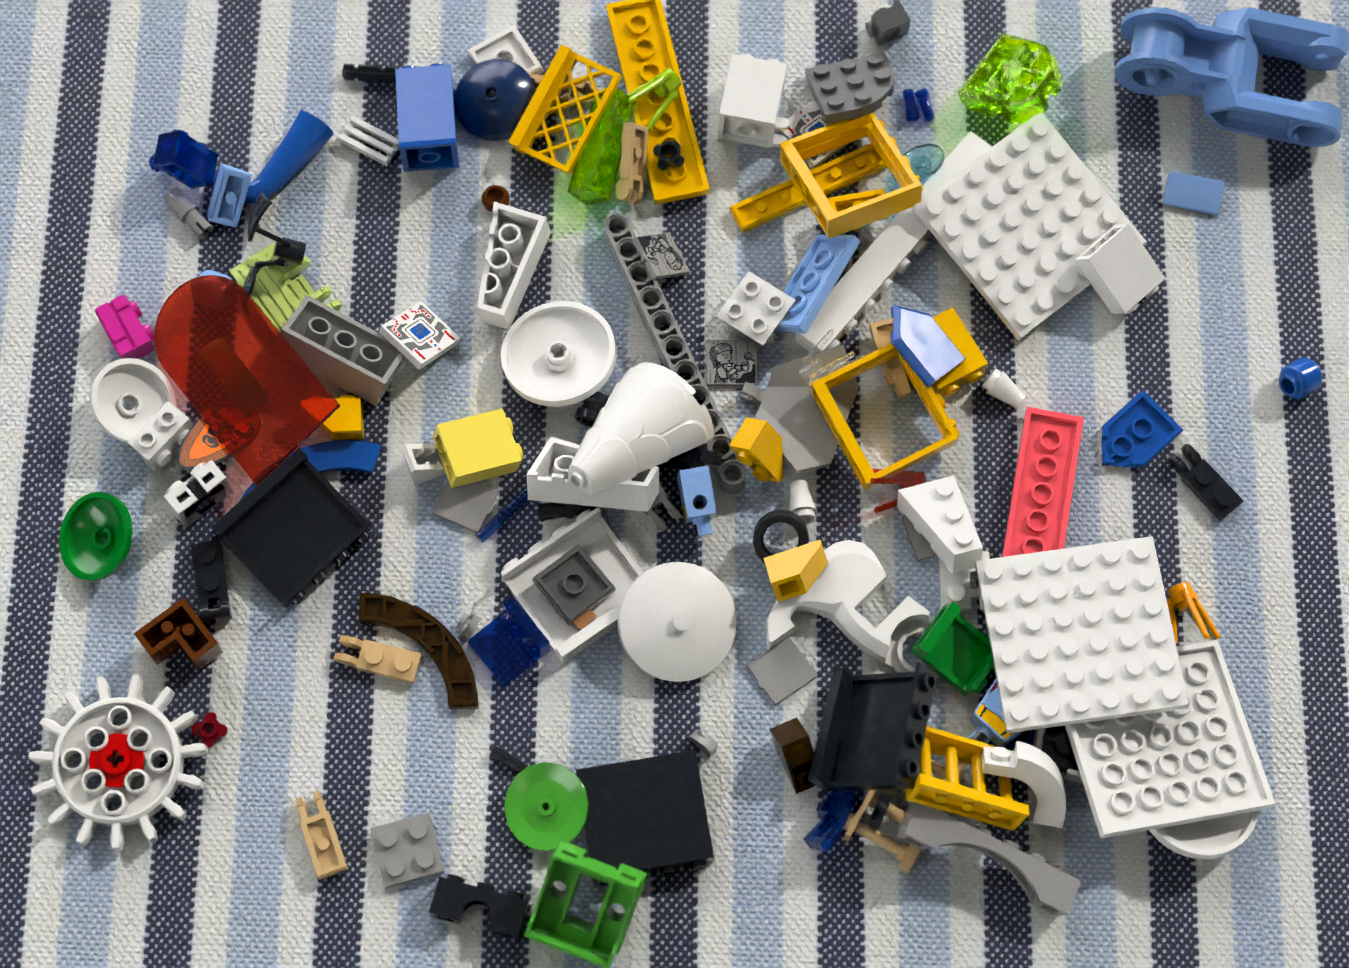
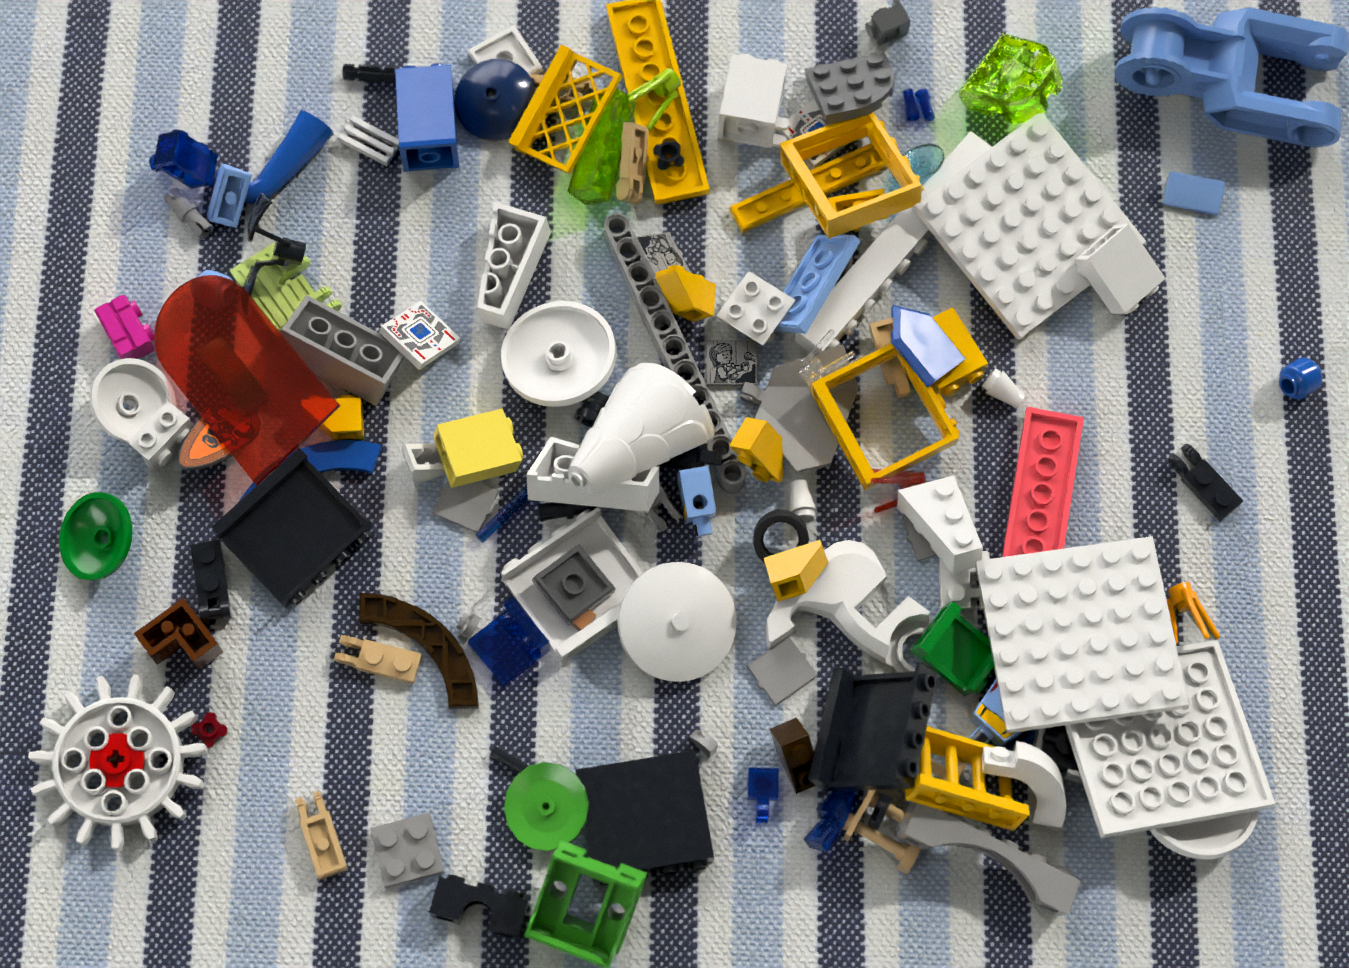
(198, 494): white piece -> none
(495, 194): reddish brown plate -> none
(687, 293): none -> yellow slope
(763, 787): none -> clear blue plate
(1137, 433): blue tile -> none

